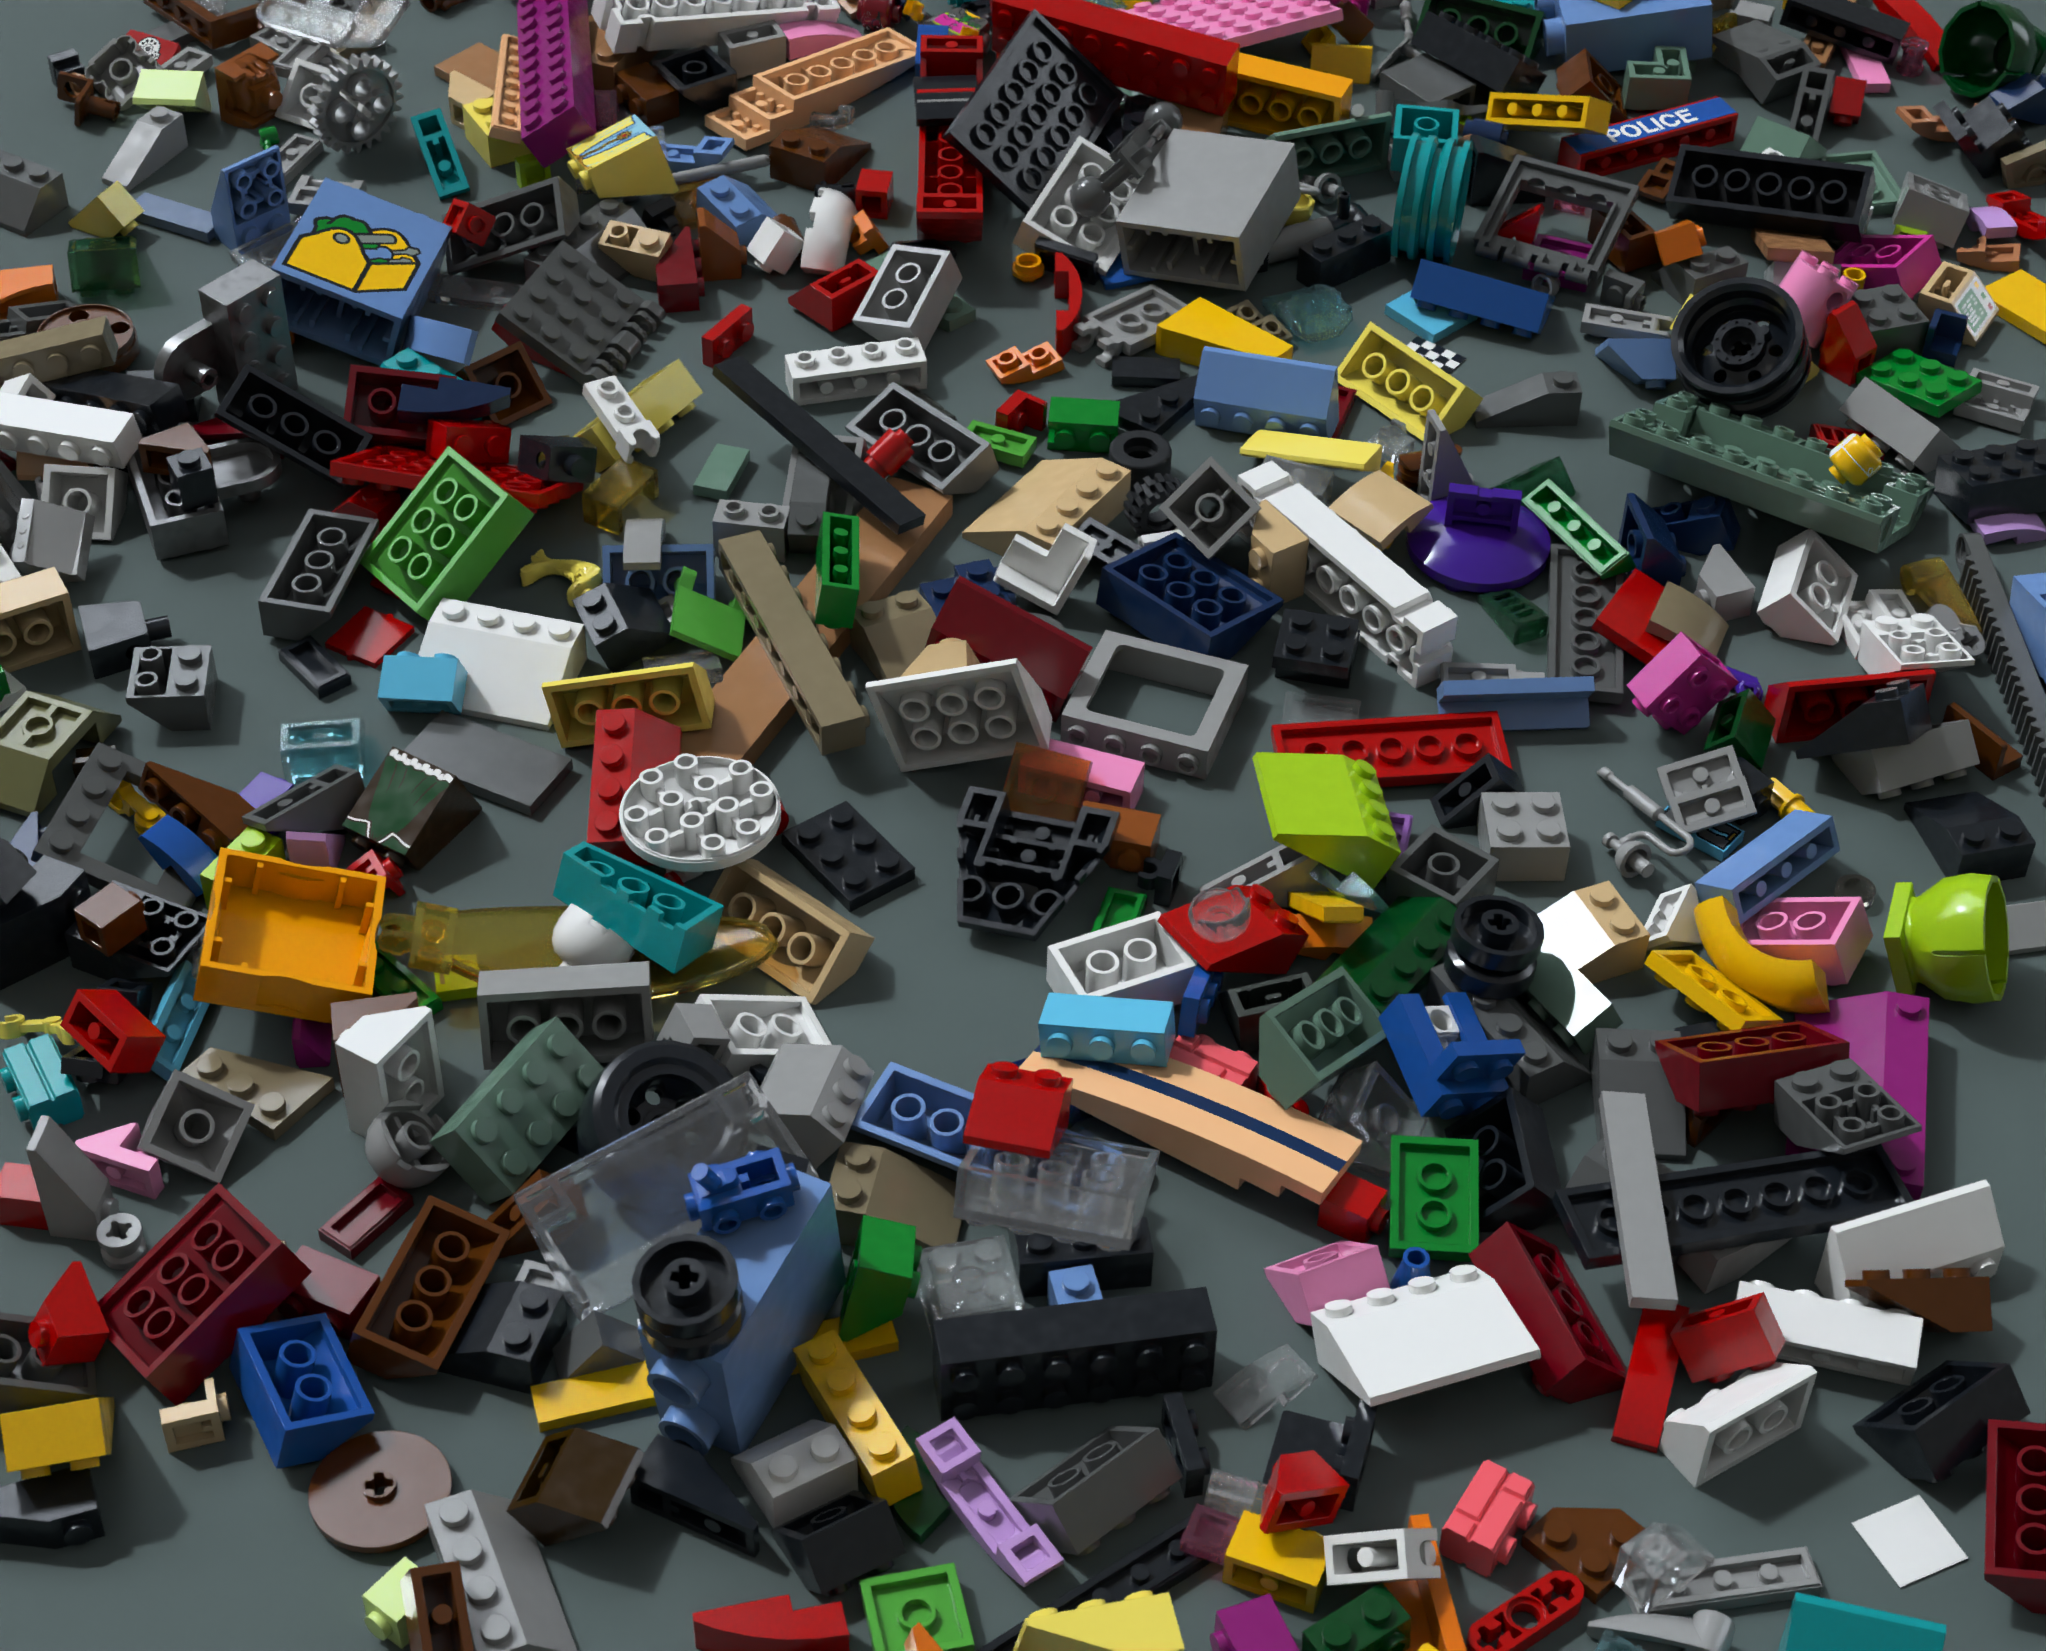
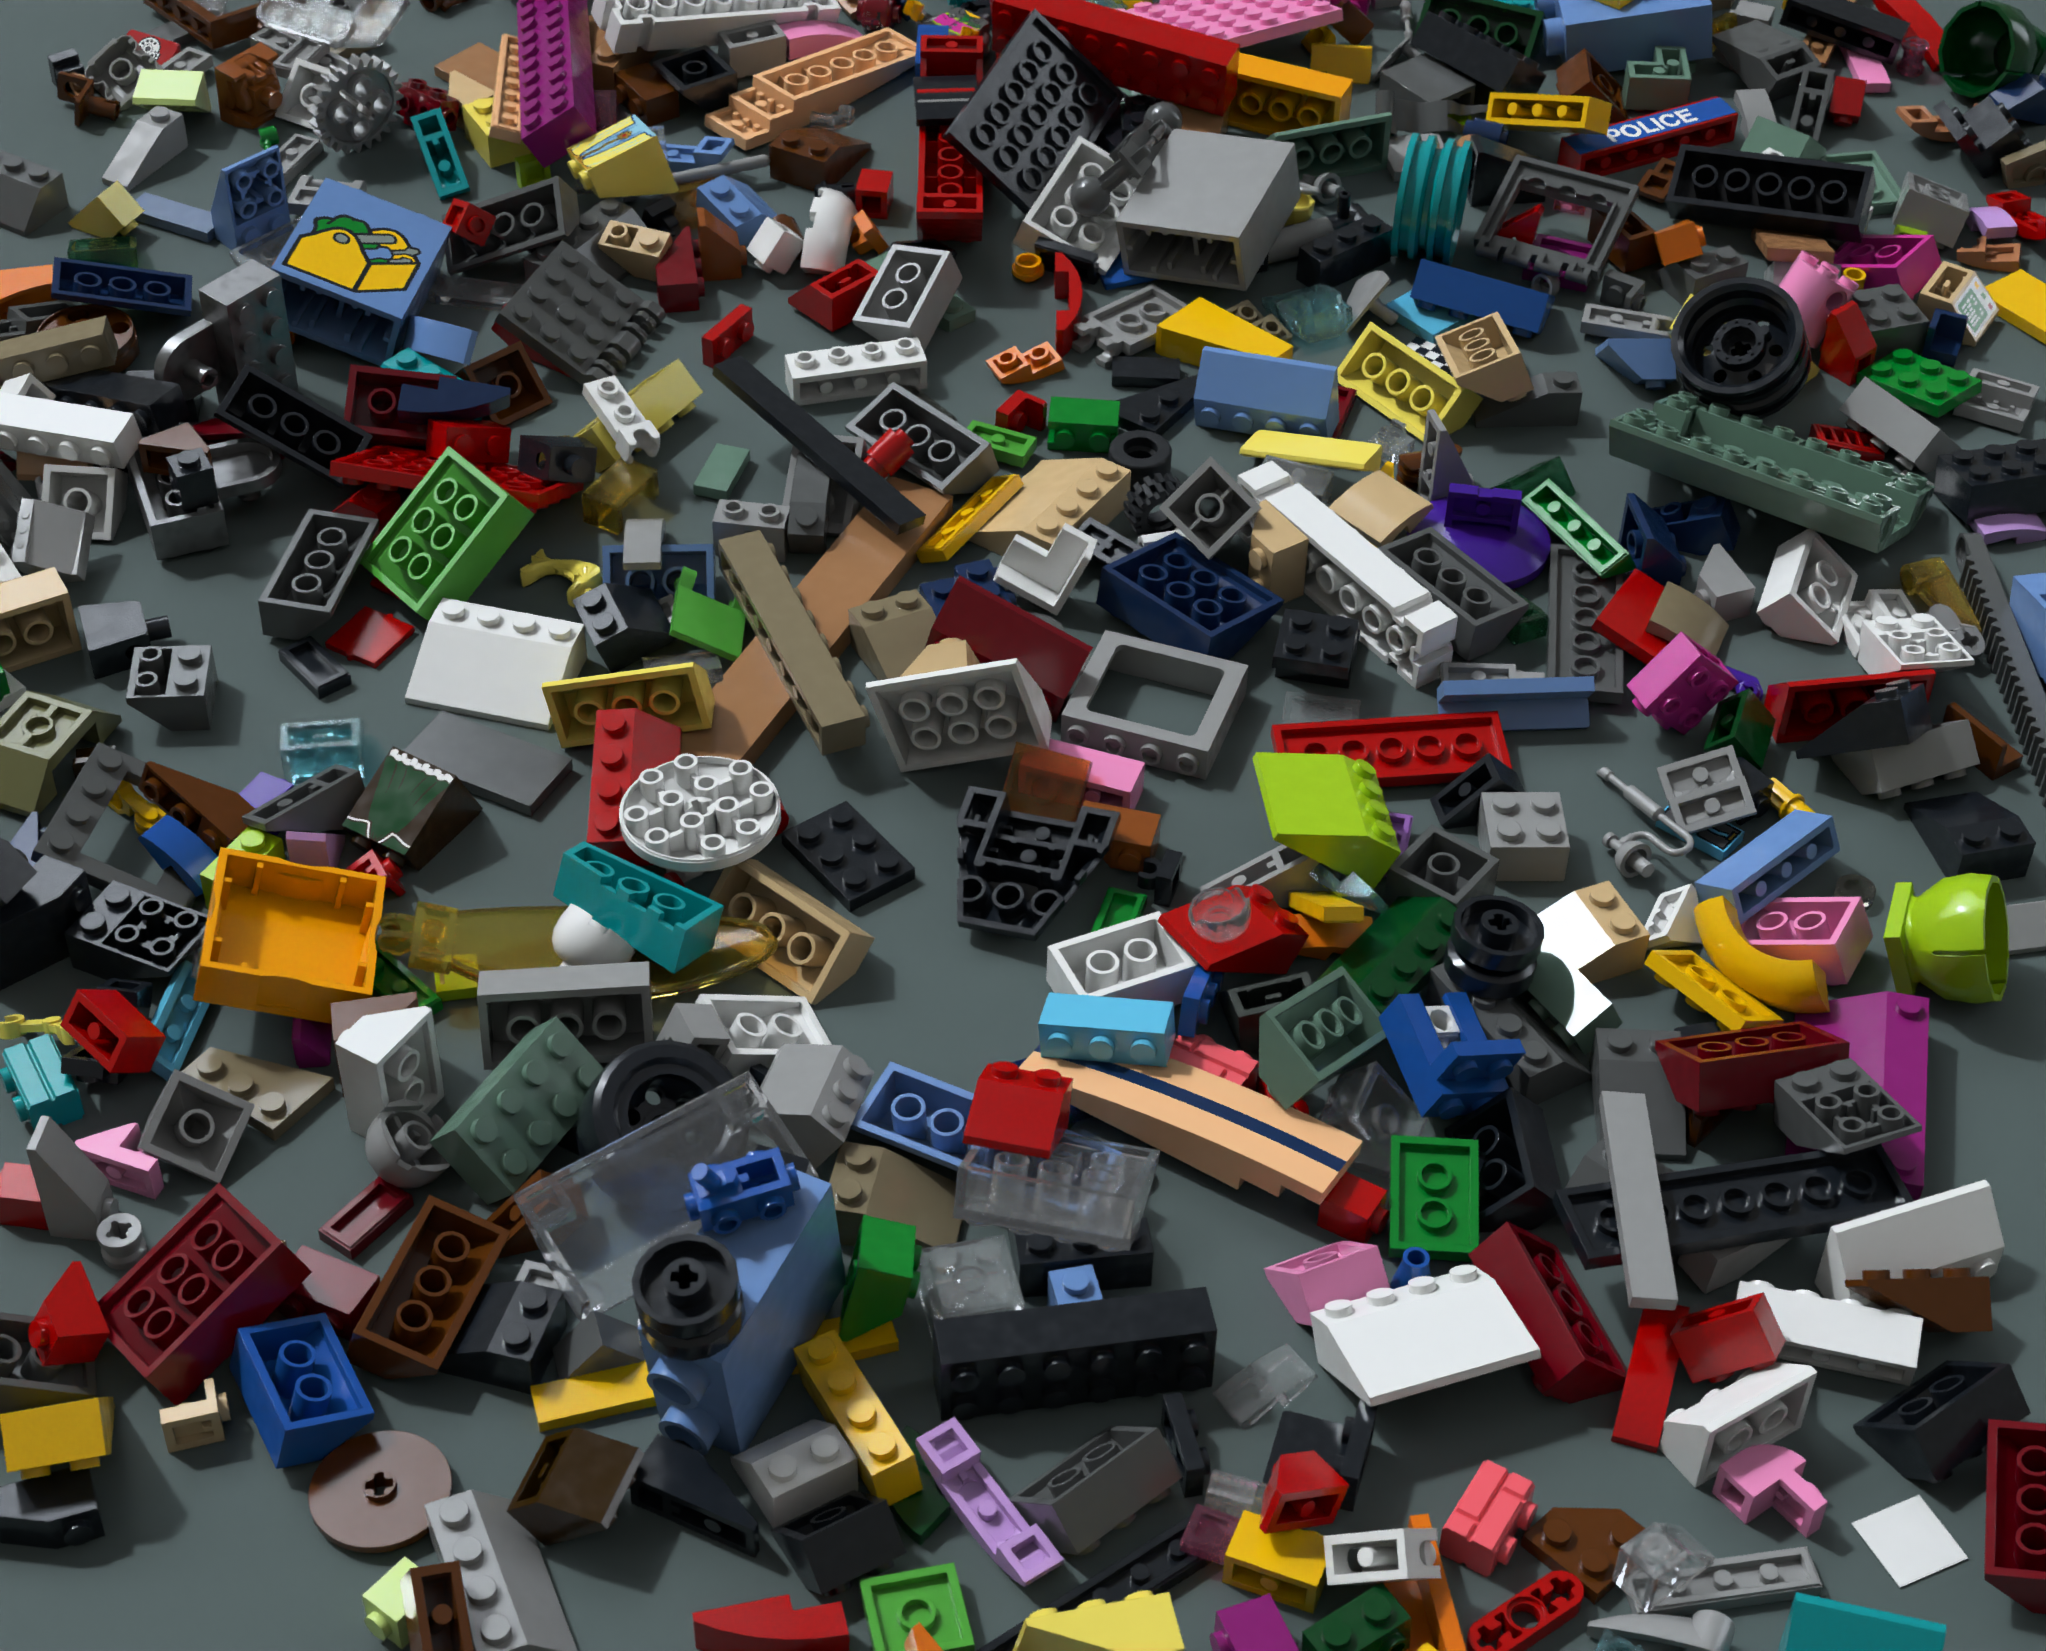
(111, 919): reddish brown brick -> none
(121, 286): none -> dark blue slope
(422, 98): none -> dark red brick
(422, 683): medium azure brick -> none
(837, 570): green brick -> none
(969, 518): none -> yellow tile
(1356, 111): white bar -> none
(1366, 295): none -> light grey shield
(1423, 120): teal brick -> none
(1479, 599): none -> dark grey slope
(1486, 359): none -> tan slope
(1753, 104): none -> light grey slope
(1766, 1478): none -> bright pink brick
(1855, 459): yellow head -> none

